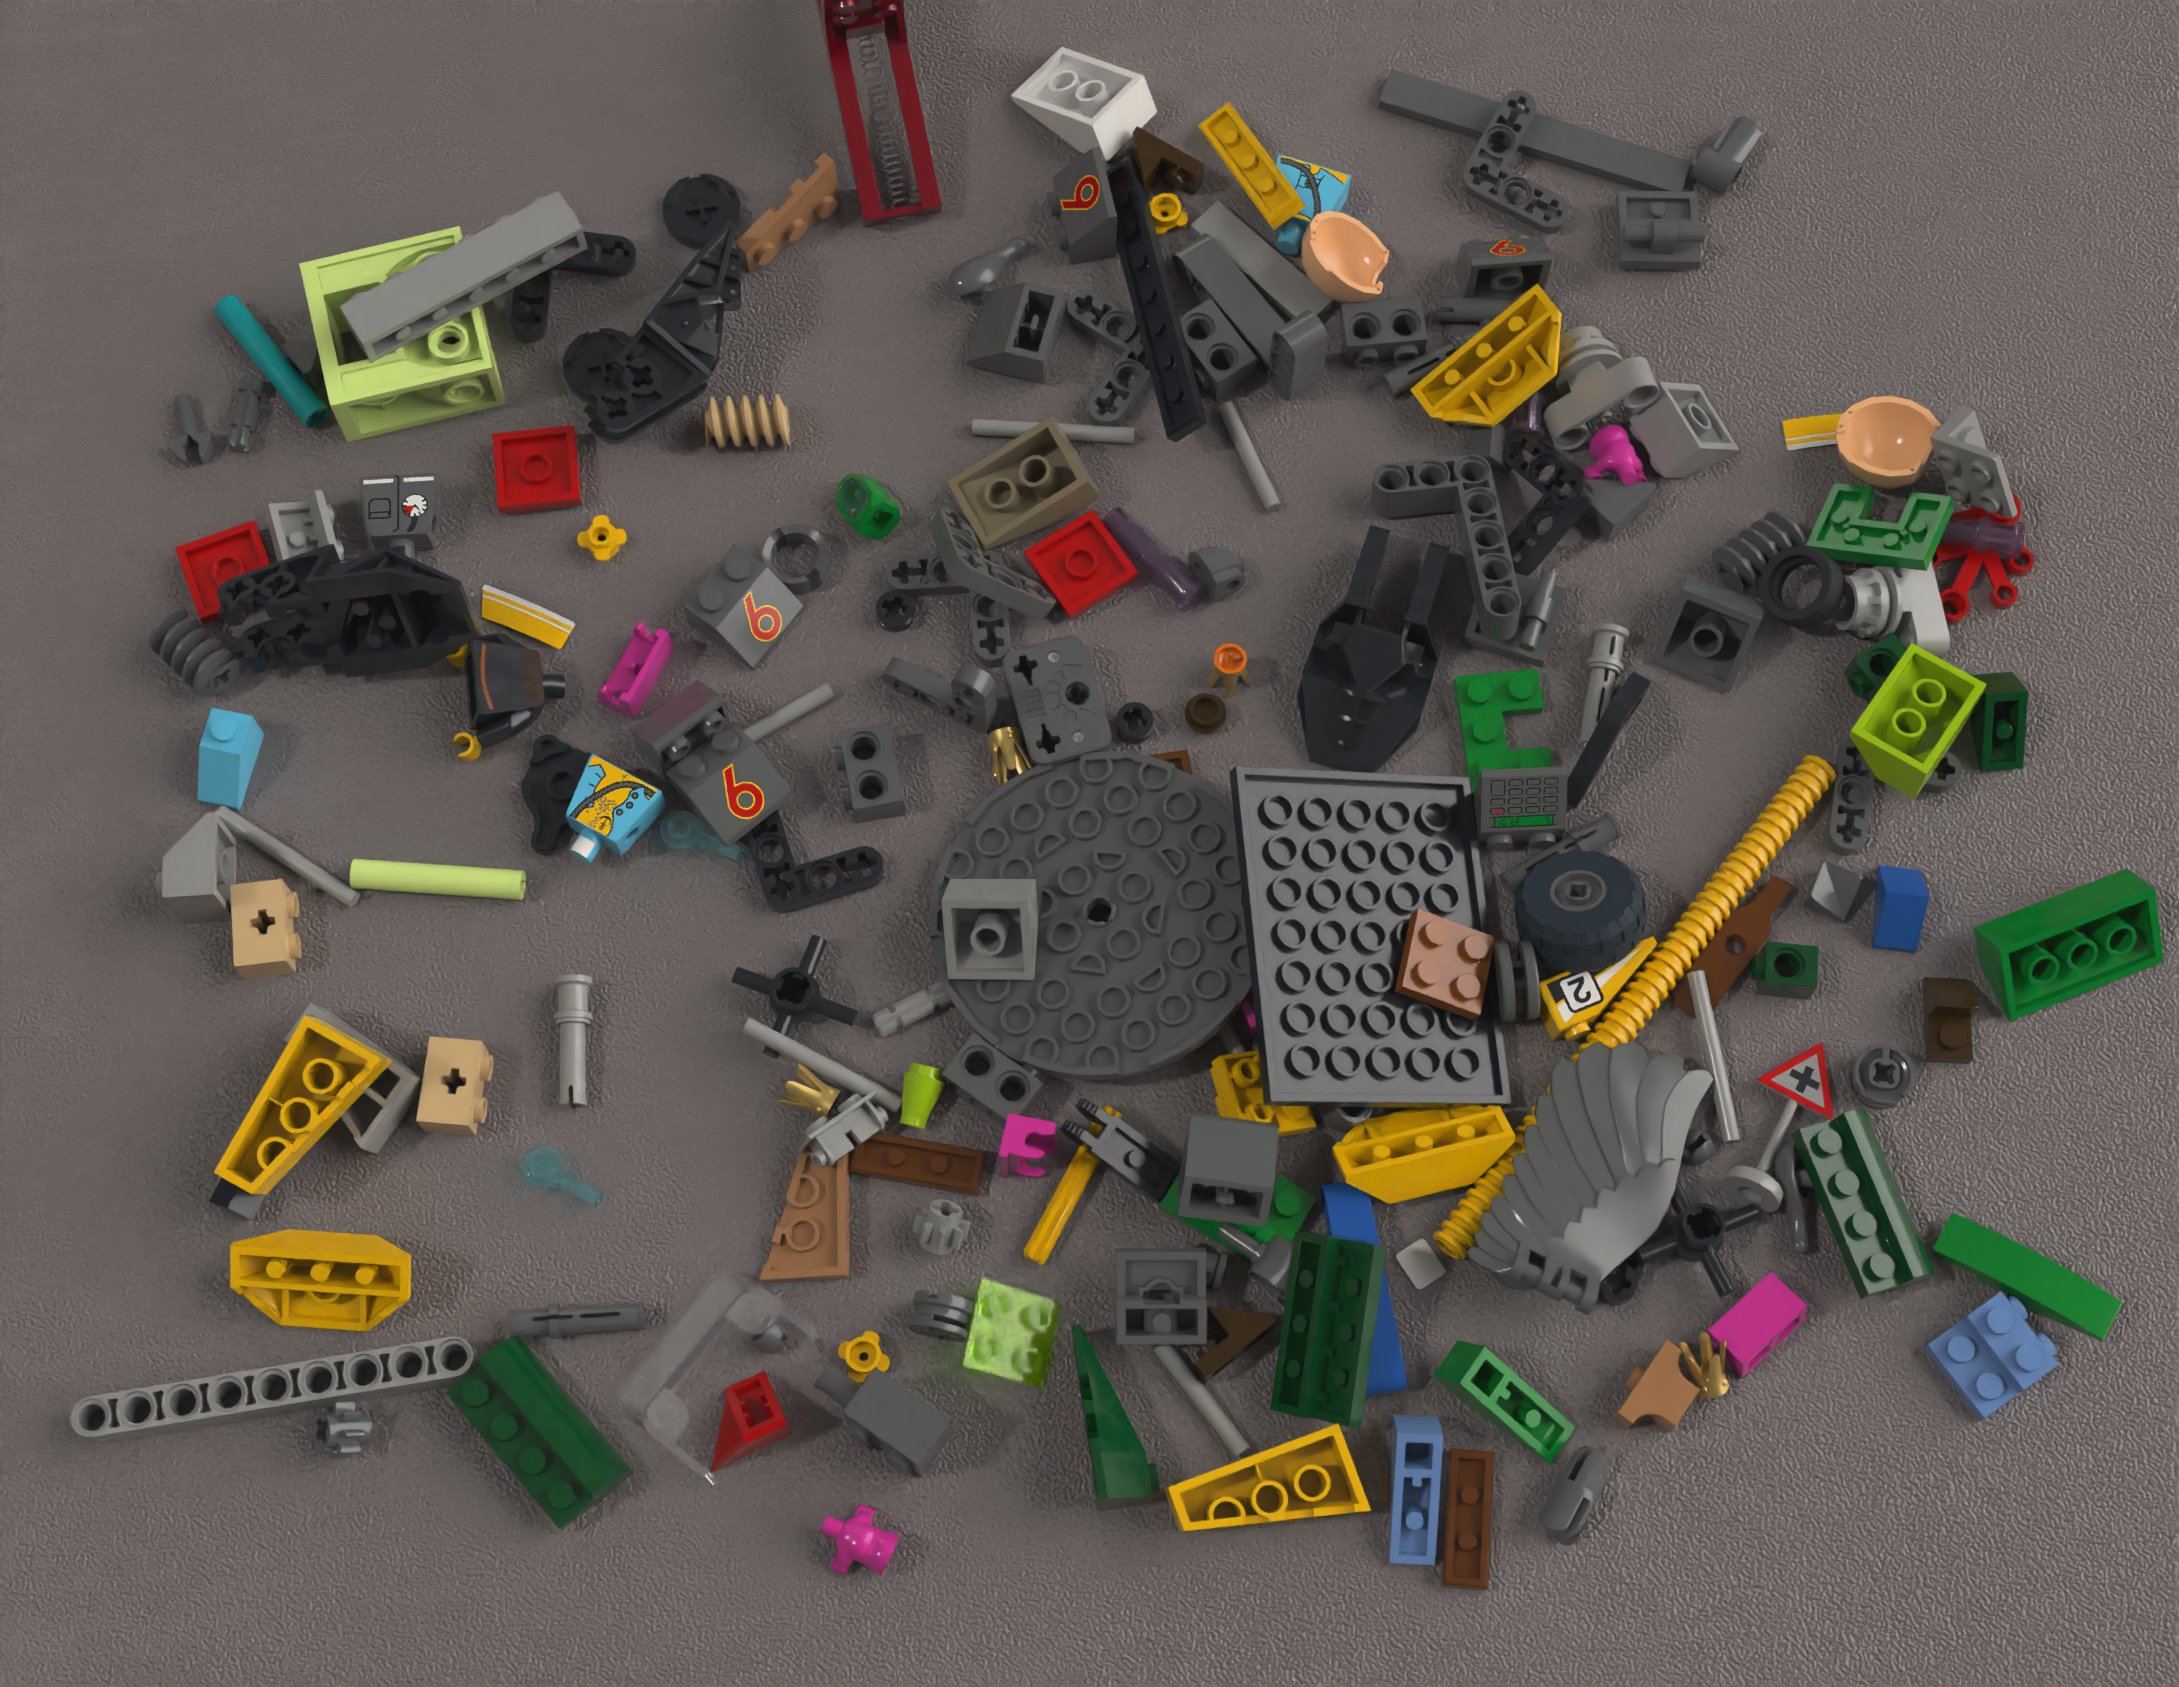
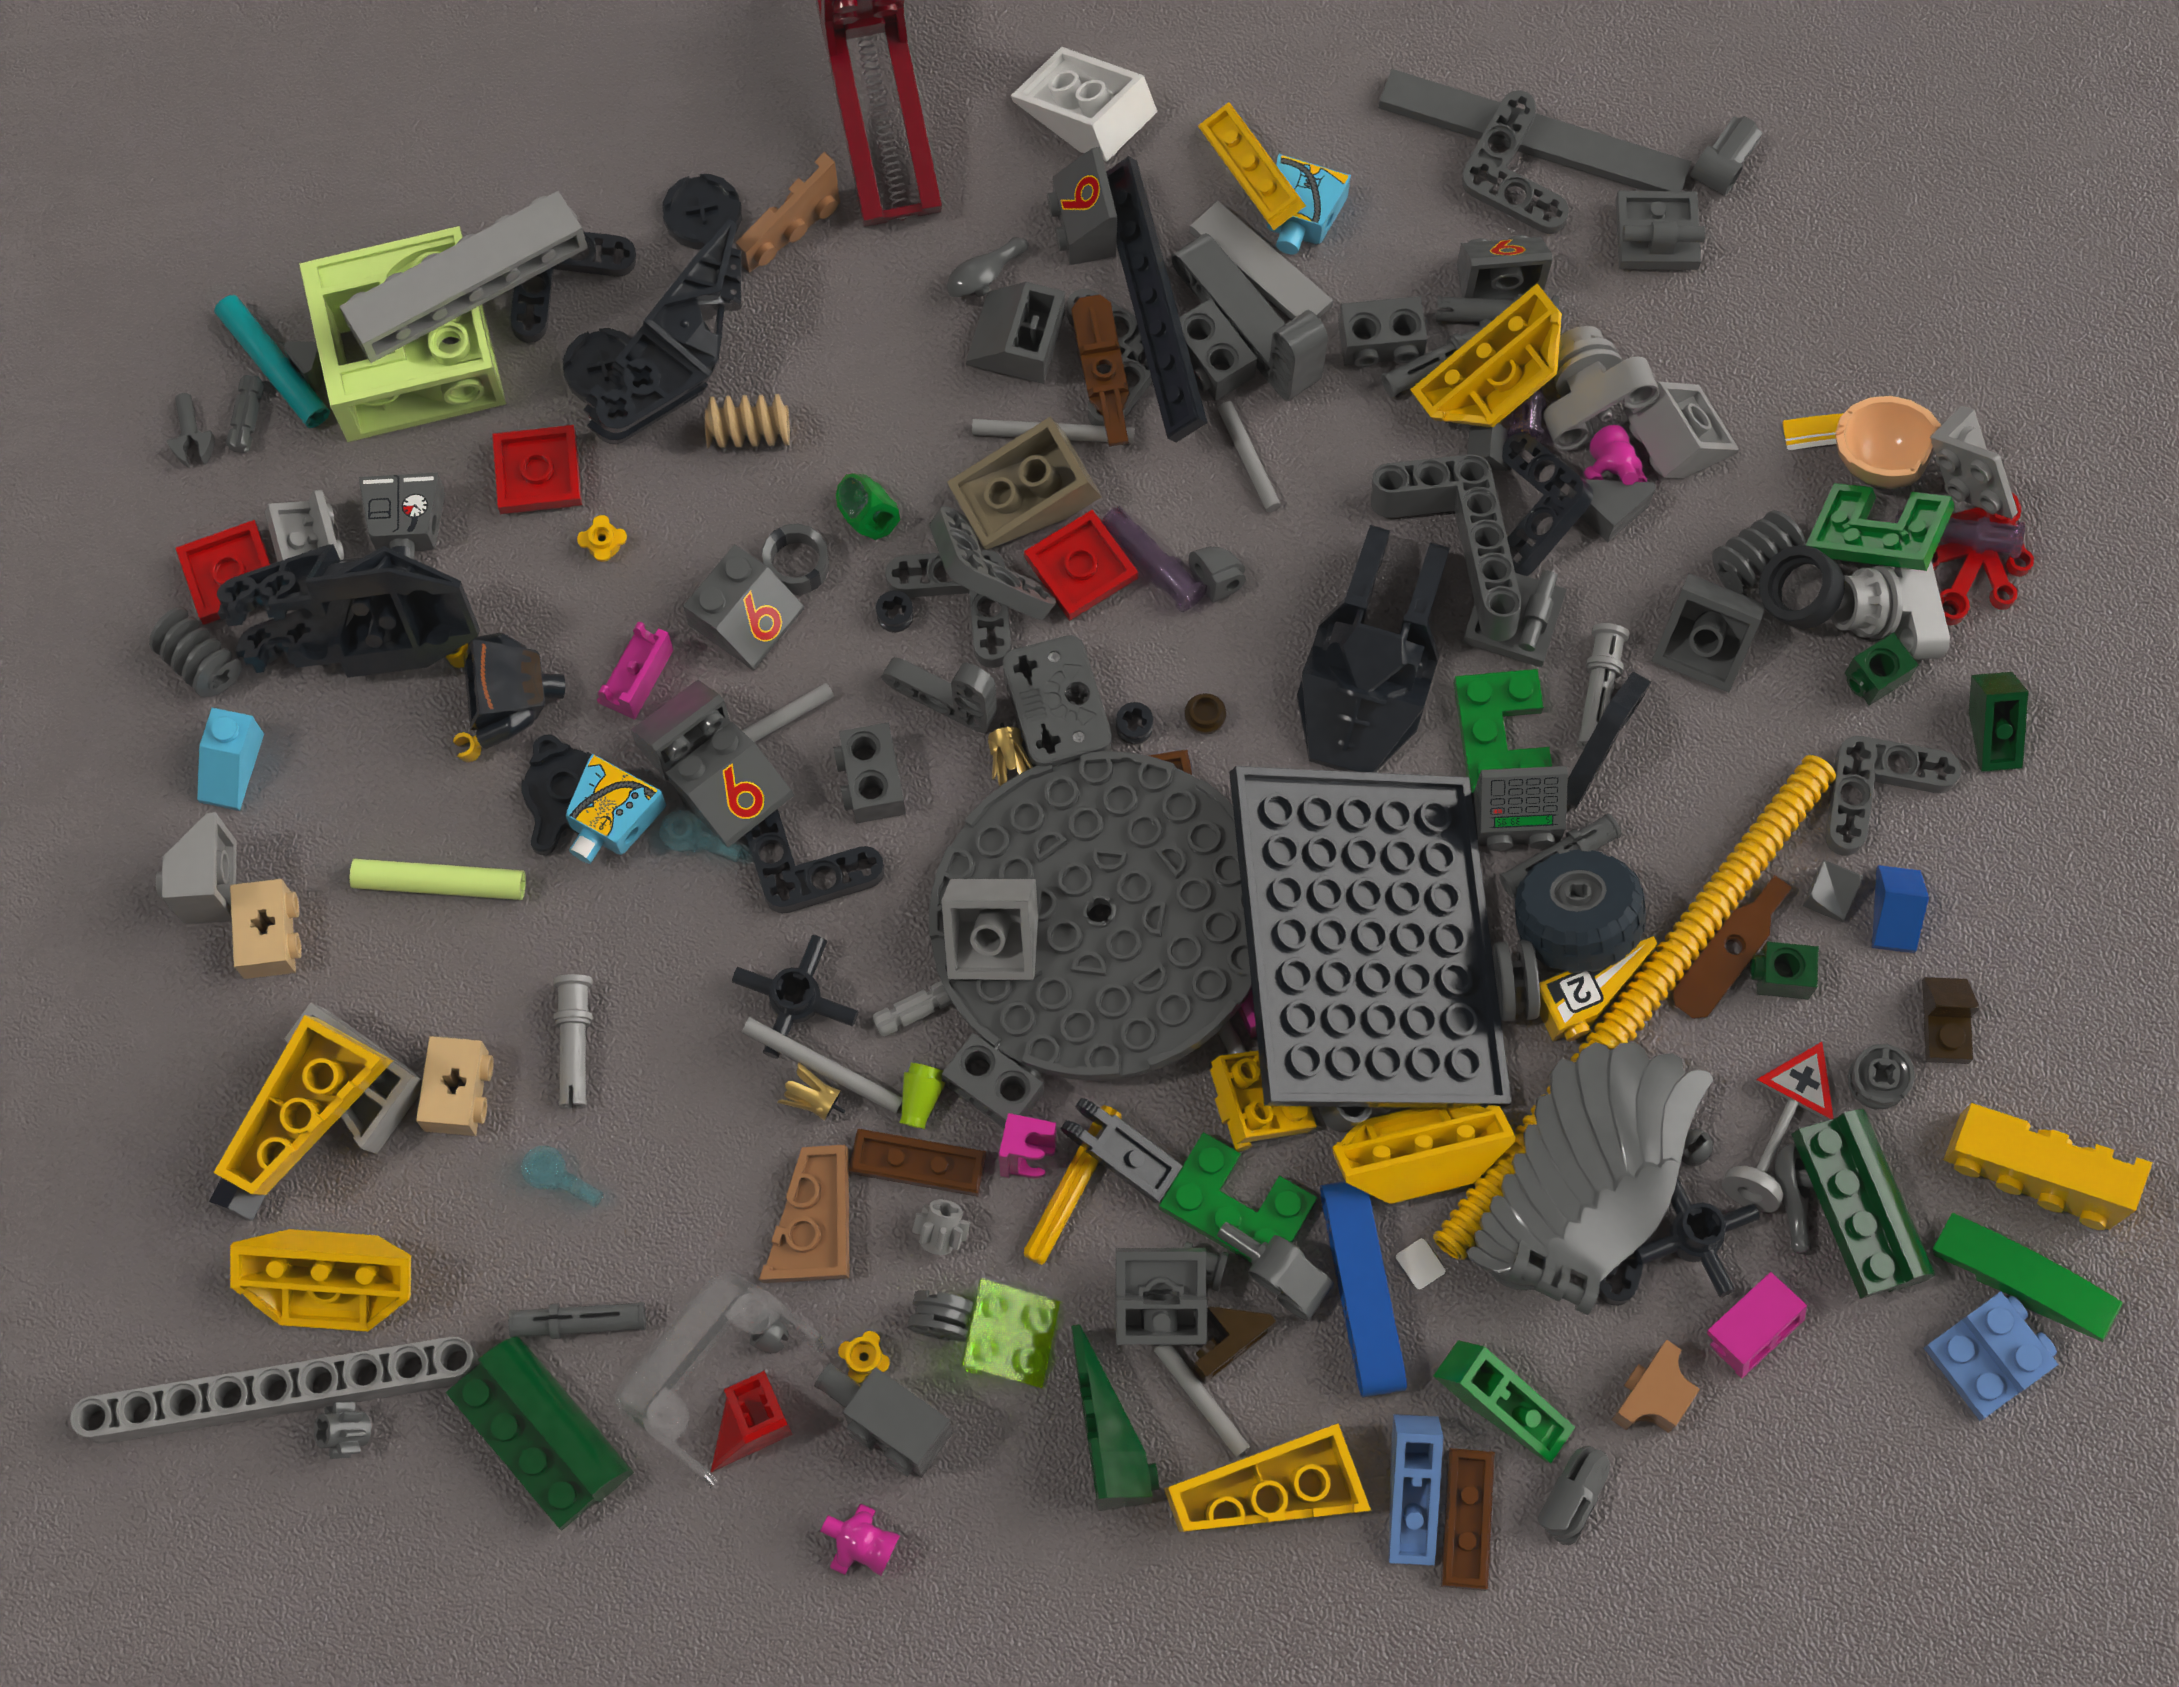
(288, 857): light grey bar -> none
(525, 617): yellow sticker -> none
(829, 1137): light grey hinge -> none
(1097, 346): none -> reddish brown piece
(1163, 160): dark brown slope -> none
(1170, 204): yellow plate -> none
(1227, 1170): dark grey slope -> none
(1229, 663): piece -> none
(1328, 1328): dark green brick -> none
(1343, 258): light nougat cylinder -> none
(1445, 964): plate -> none
(1710, 1375): pearl gold piece -> none
(1713, 1056): light grey bar -> none
(1915, 719): lime slope -> none
(2047, 1167): none -> yellow wedge
(2070, 943): green slope -> none

